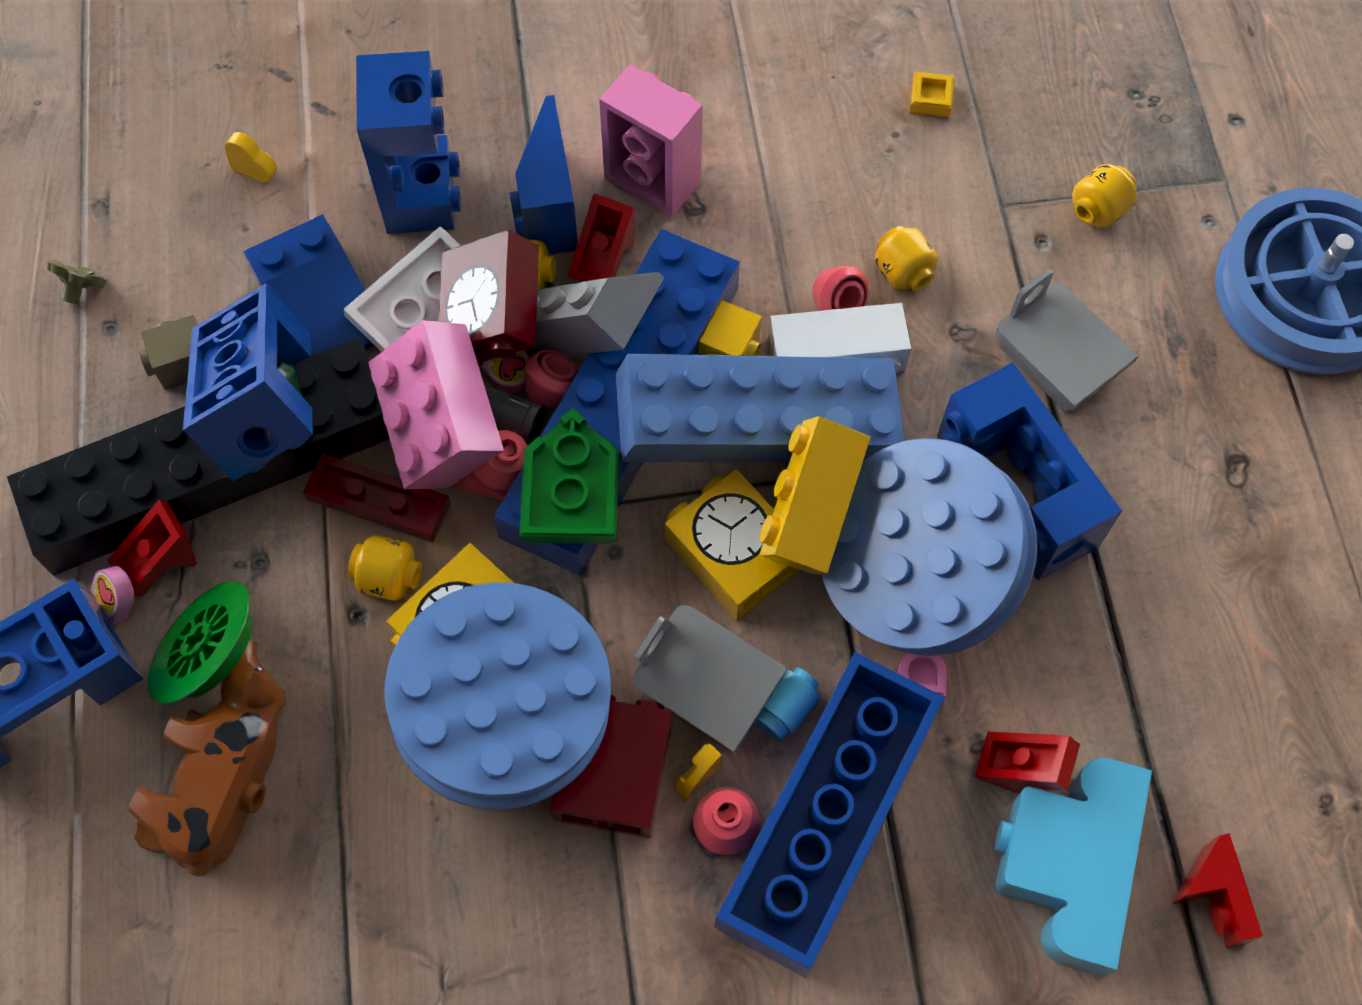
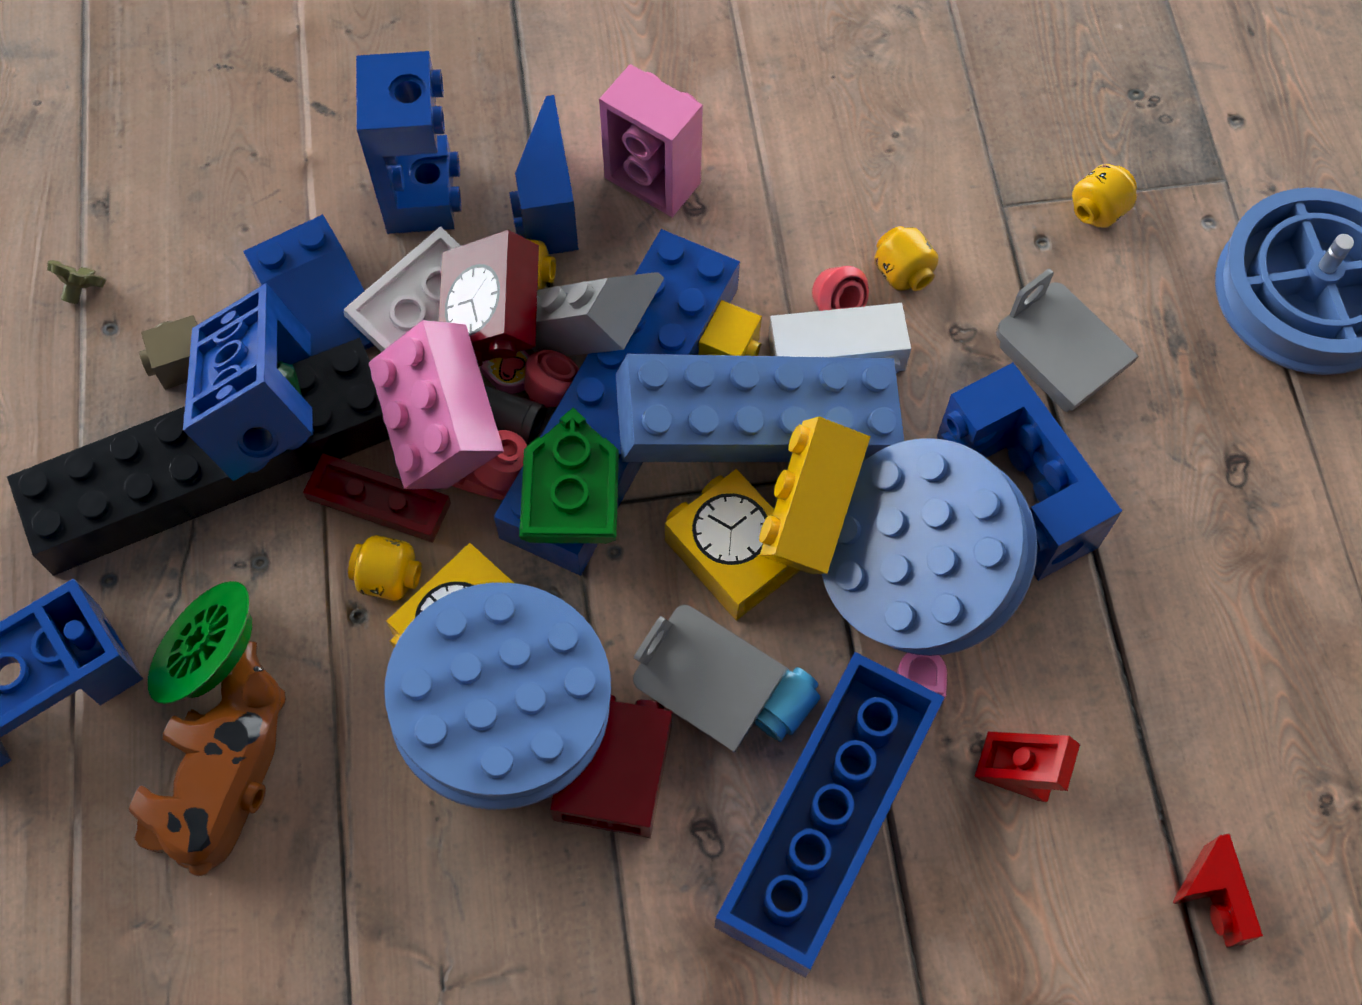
(113, 593): bright pink tile -> none
(153, 547): red slope -> none
(248, 159): yellow tile -> none
(604, 236): red slope -> none
(706, 764): yellow tile -> none
(712, 825): coral cone -> none
(932, 94): yellow tile -> none
(1077, 860): medium azure brick -> none

